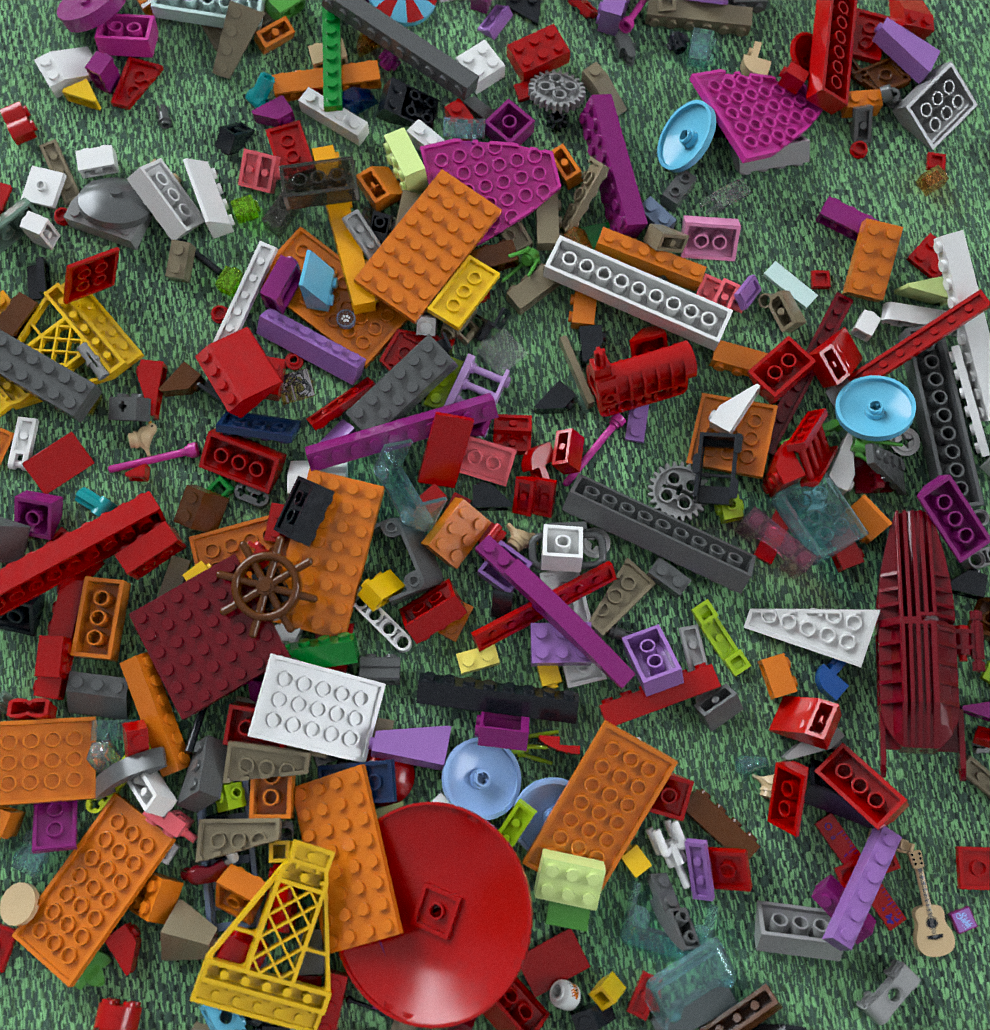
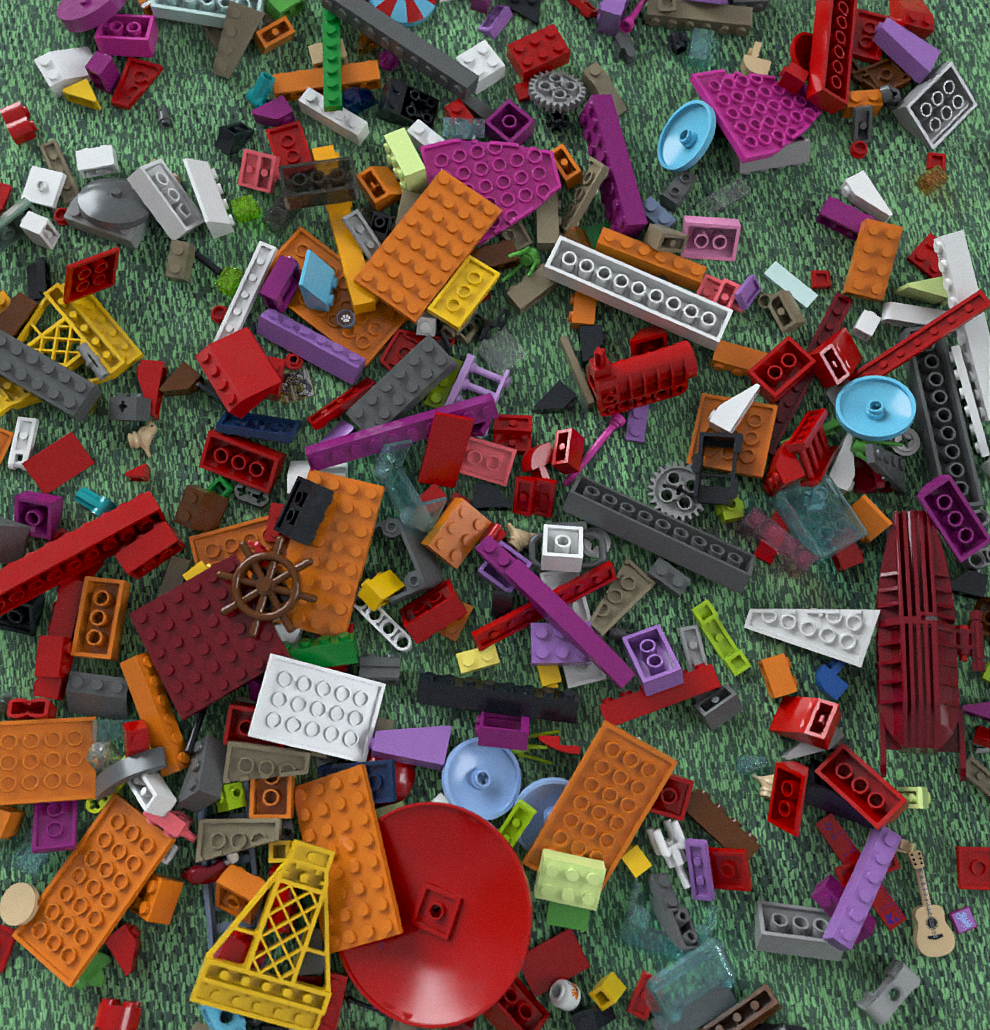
(186, 934): dark tan slope -> none
(190, 450): dark pink piece -> none
(865, 196): none -> white slope
(916, 796): none -> yellowish green slope

